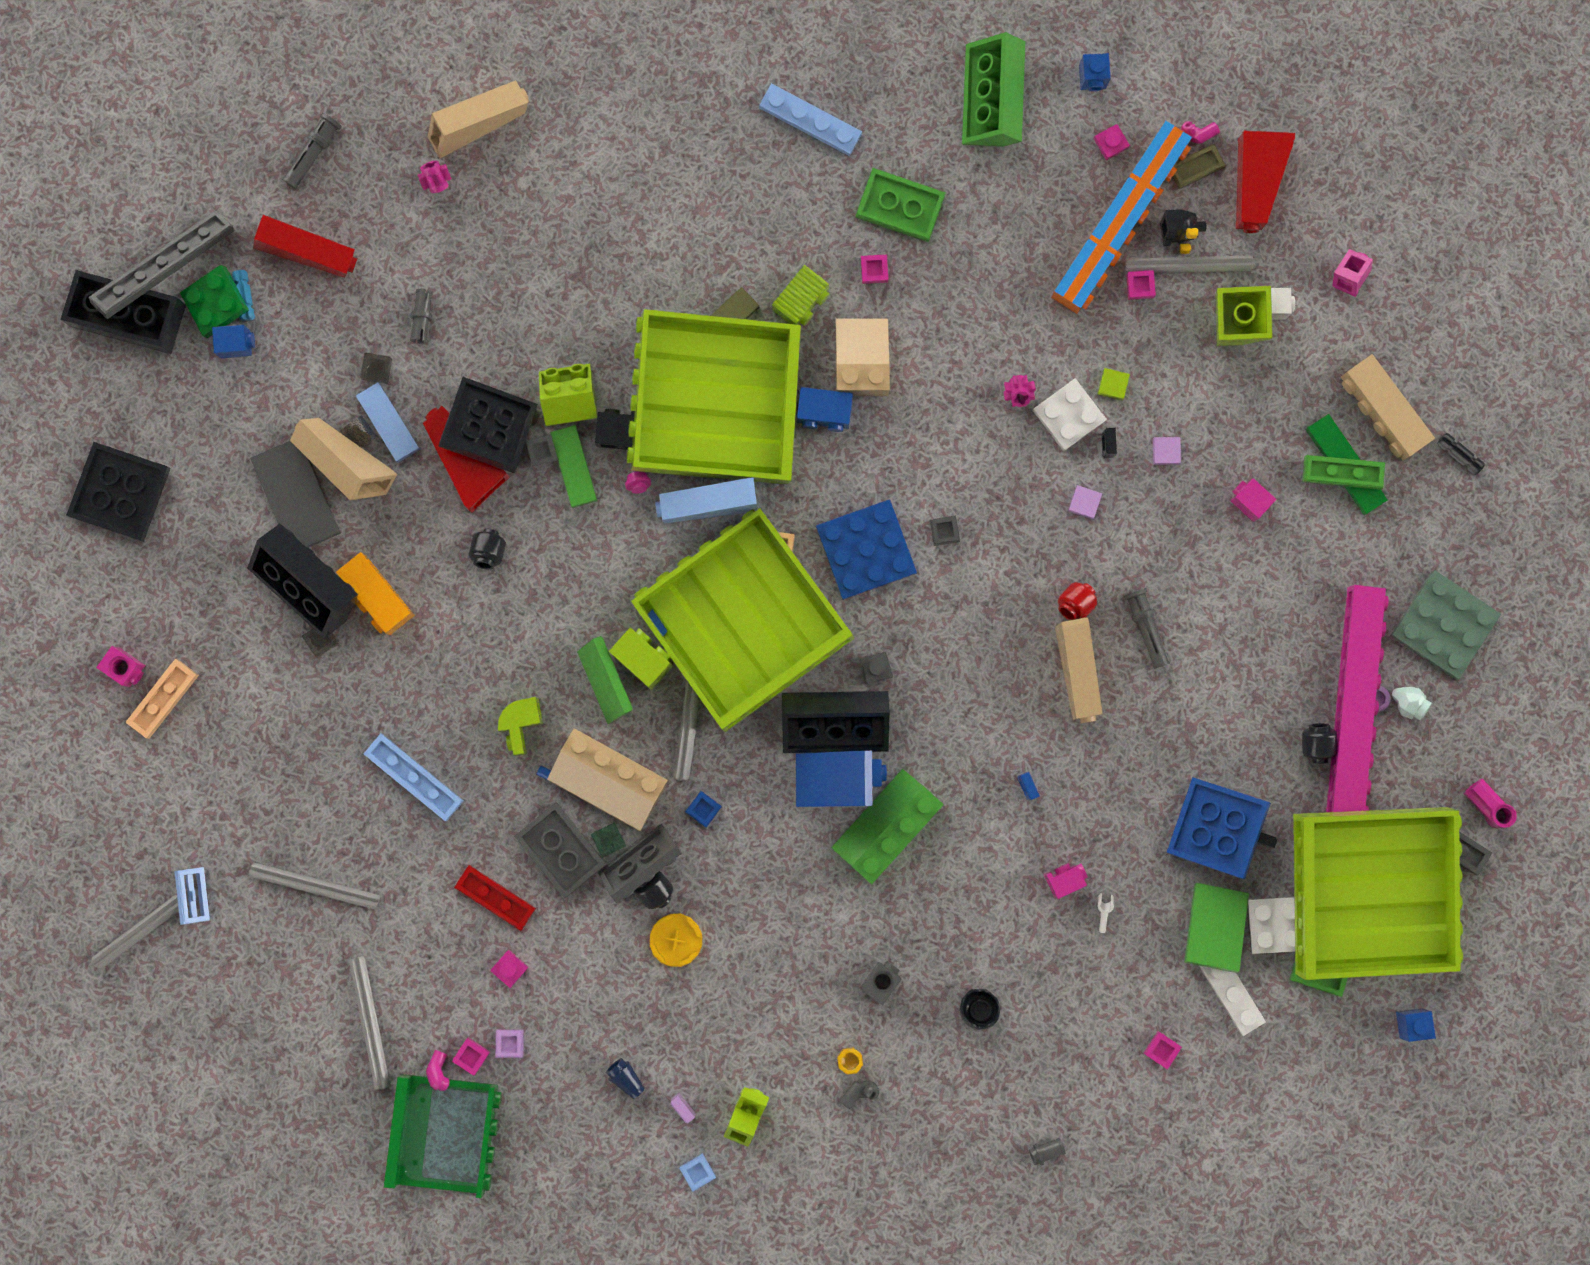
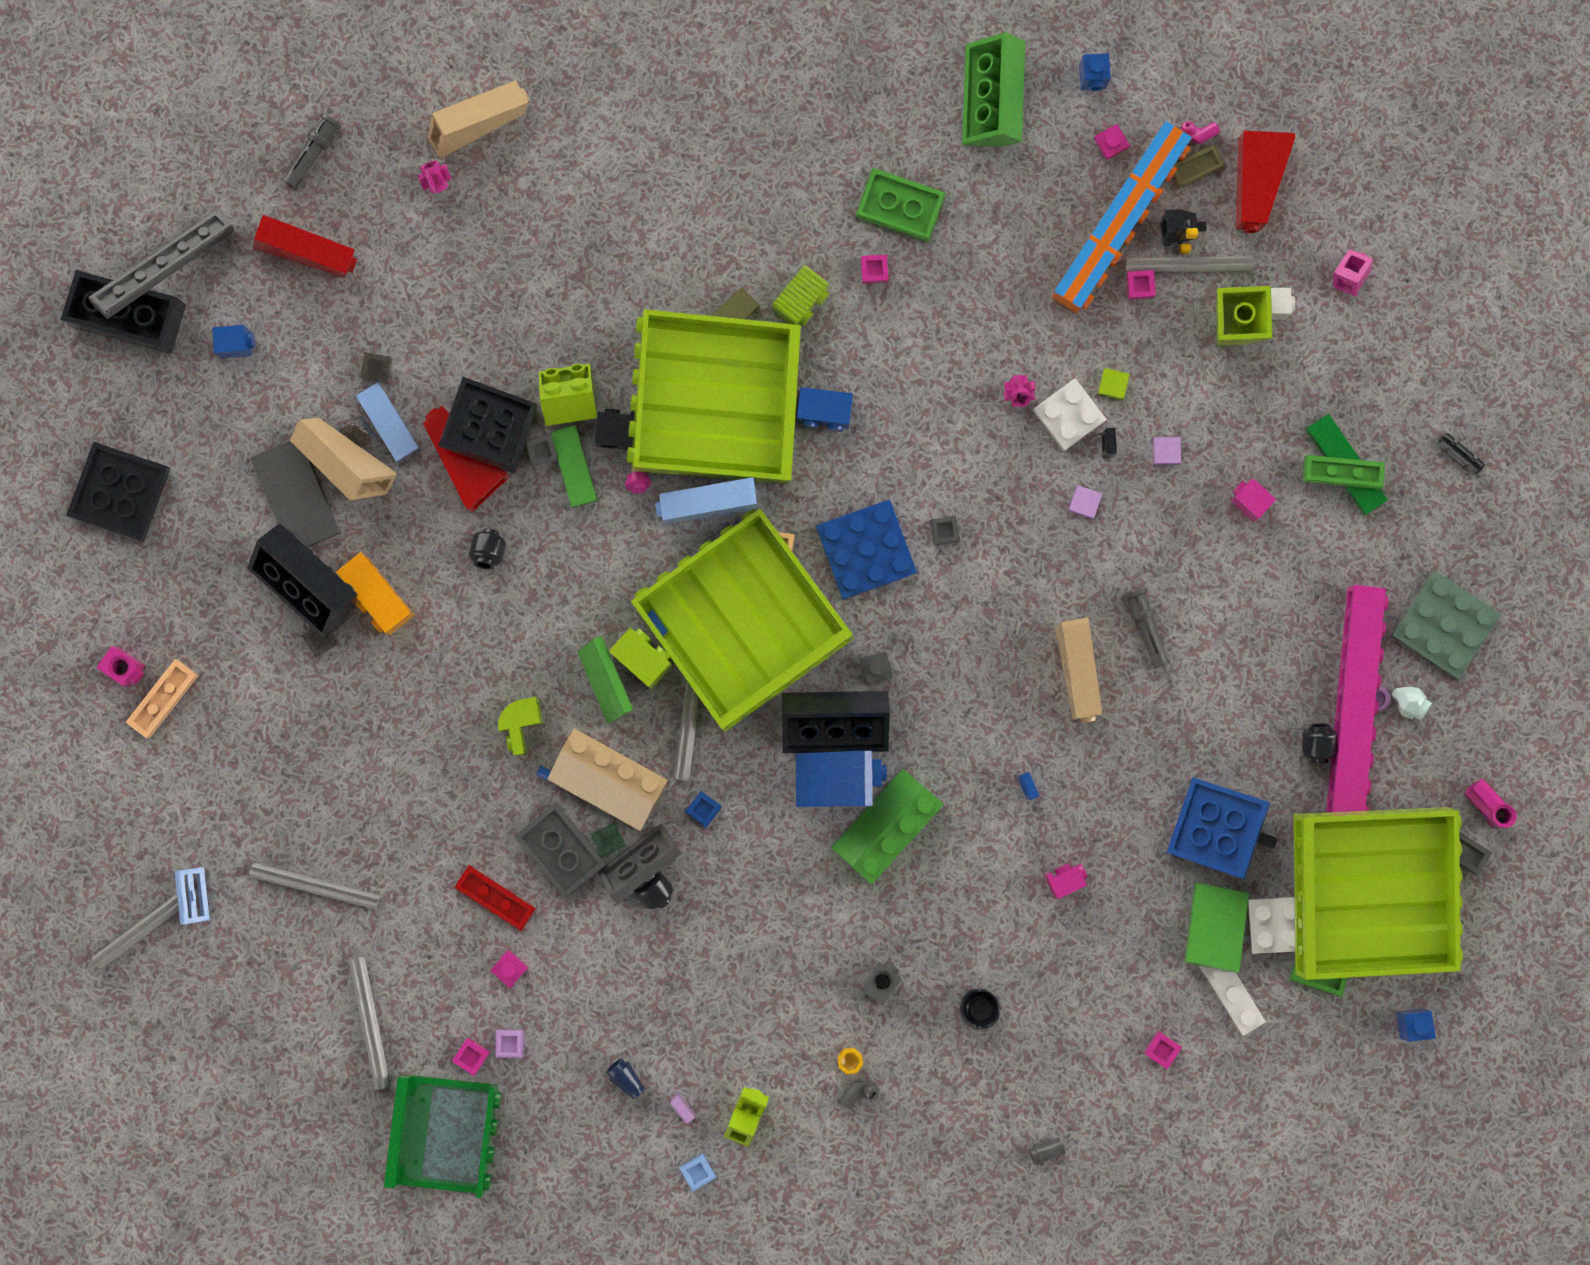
(214, 300): green plate -> none
(241, 278): dark azure axle -> none
(413, 777): light blue plate -> none
(421, 316): dark grey pin -> none
(434, 1072): dark pink arm -> none
(676, 940): yellow tile -> none
(810, 119): light blue plate -> none
(862, 357): tan slope -> none
(1077, 601): red head -> none
(1105, 908): white hand -> none
(1387, 408): tan brick -> none

